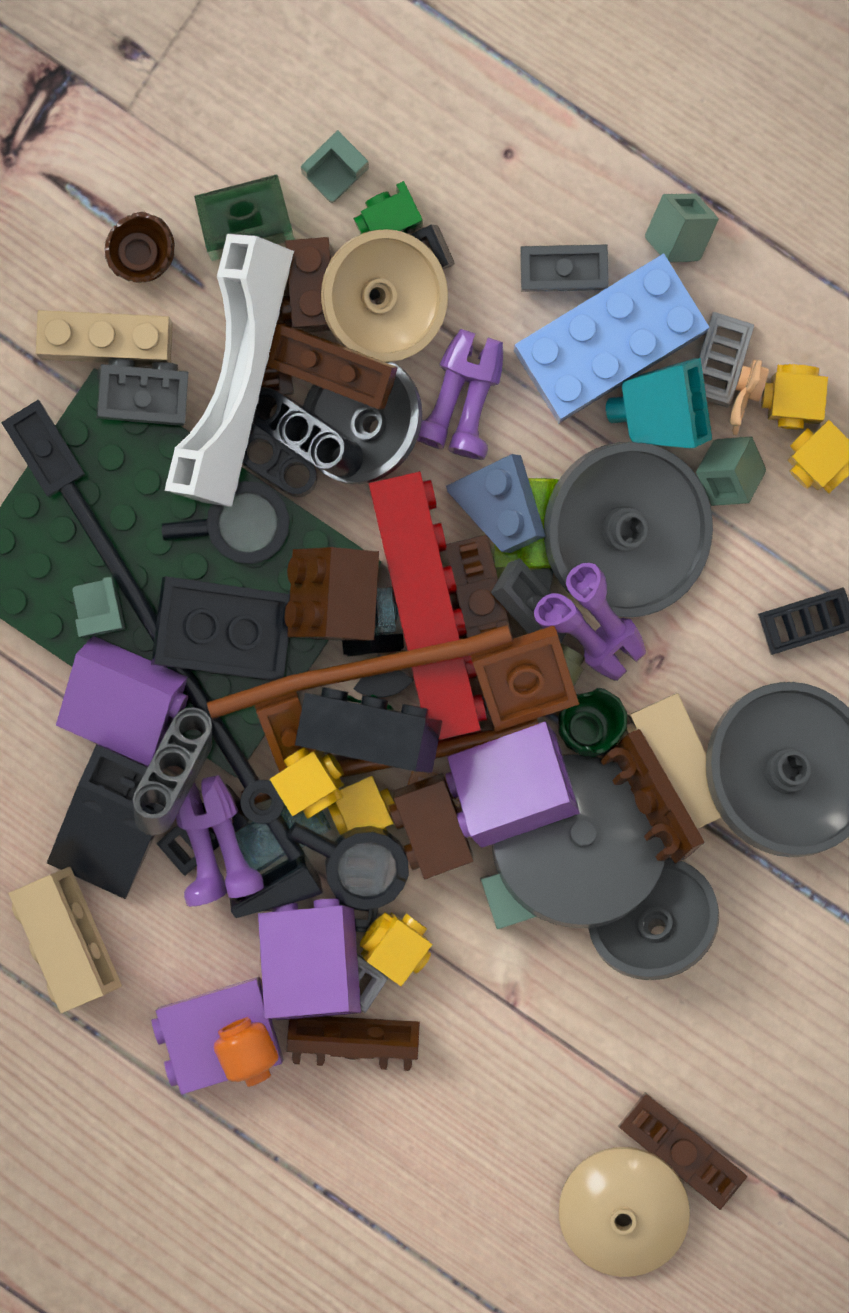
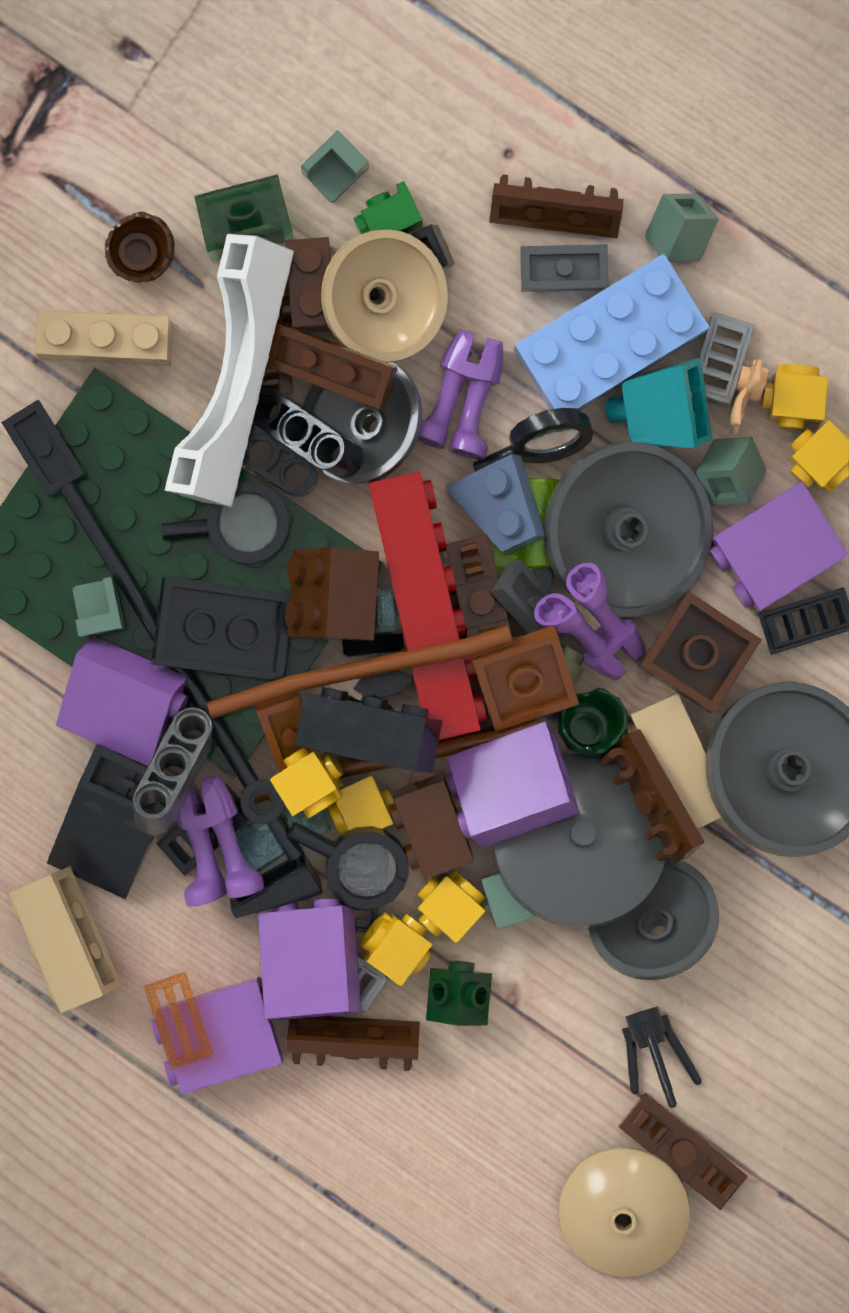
(142, 393): dark grey bracket -> none
(190, 1056): none -> clear orange tile
(245, 1051): orange head -> none
(450, 905): none -> yellow brick
(459, 995): none -> dark green brick
(545, 437): none -> black piece
(556, 209): none -> reddish brown plate
(647, 1029): none -> black plant
(699, 652): none -> reddish brown brick
(777, 548): none -> medium lavender brick

